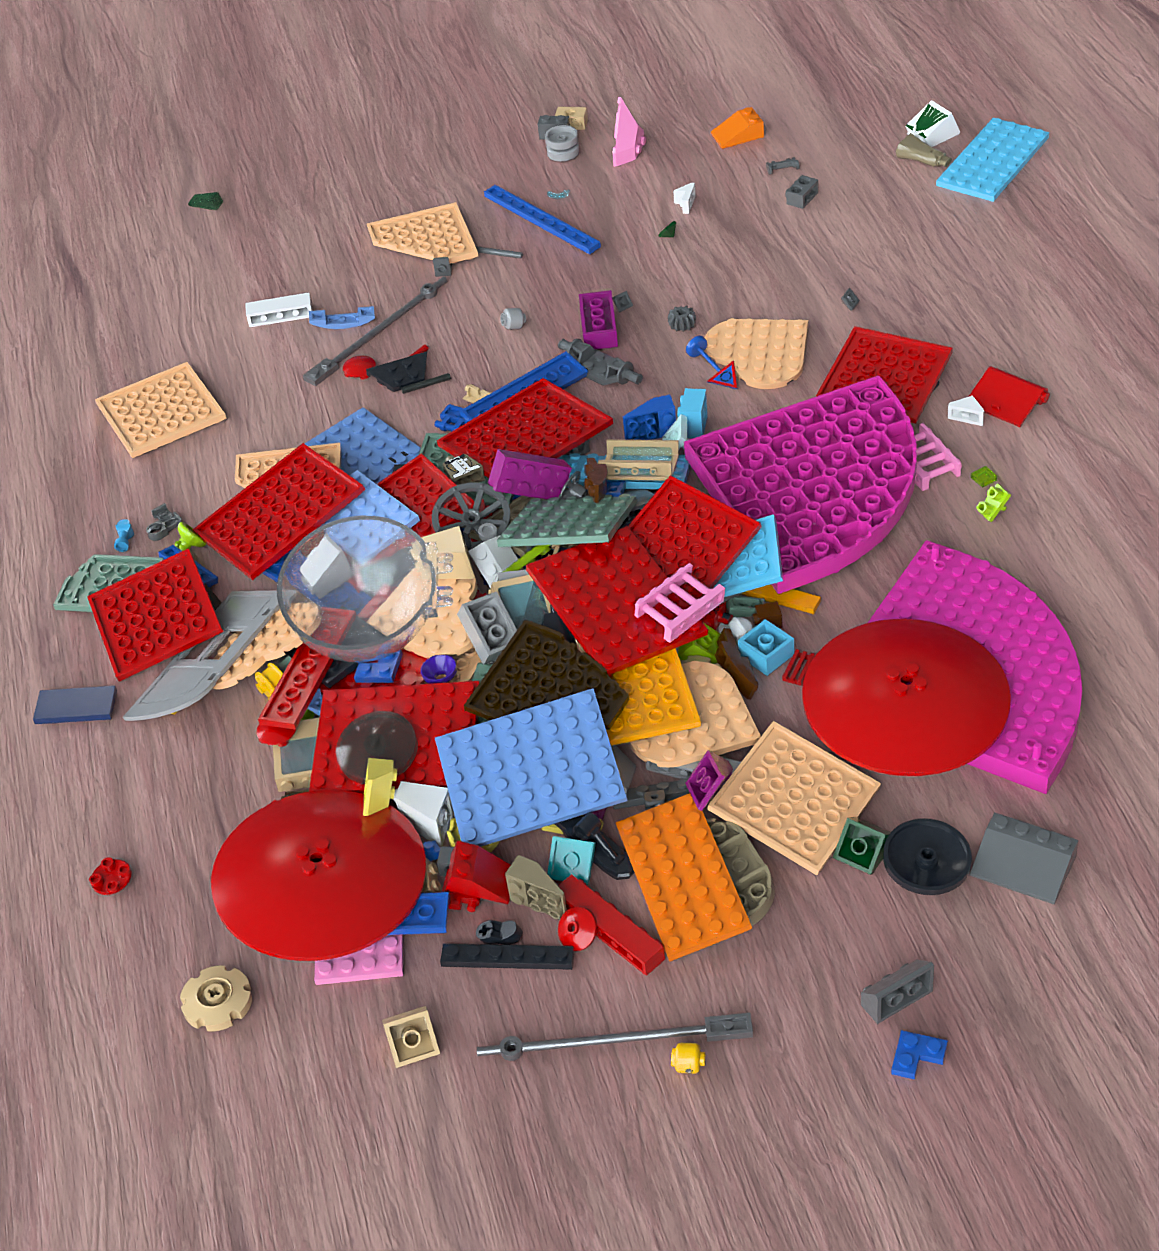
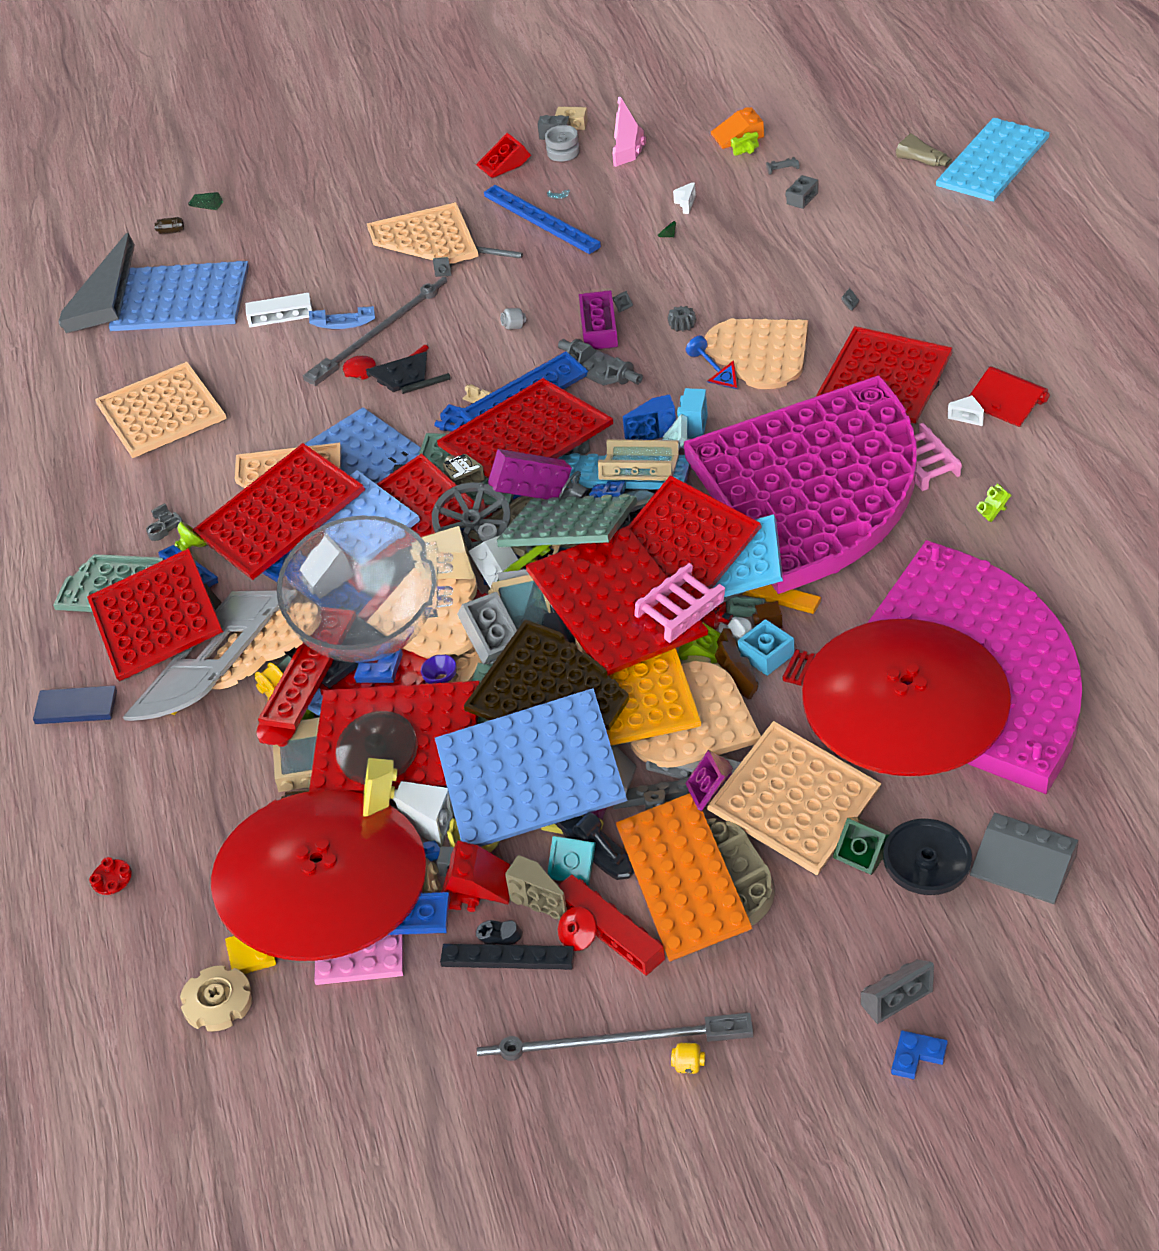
(102, 293): none -> dark grey slope
(125, 533): dark azure leg -> none
(169, 225): none -> dark brown head
(182, 296): none -> medium blue plate
(246, 958): none -> yellow plate
(411, 1036): tan slope -> none
(503, 157): none -> red slope
(596, 479): reddish brown slope -> none
(745, 144): none -> lime hips
(933, 125): white slope -> none
(984, 476): clear neon green tile -> none

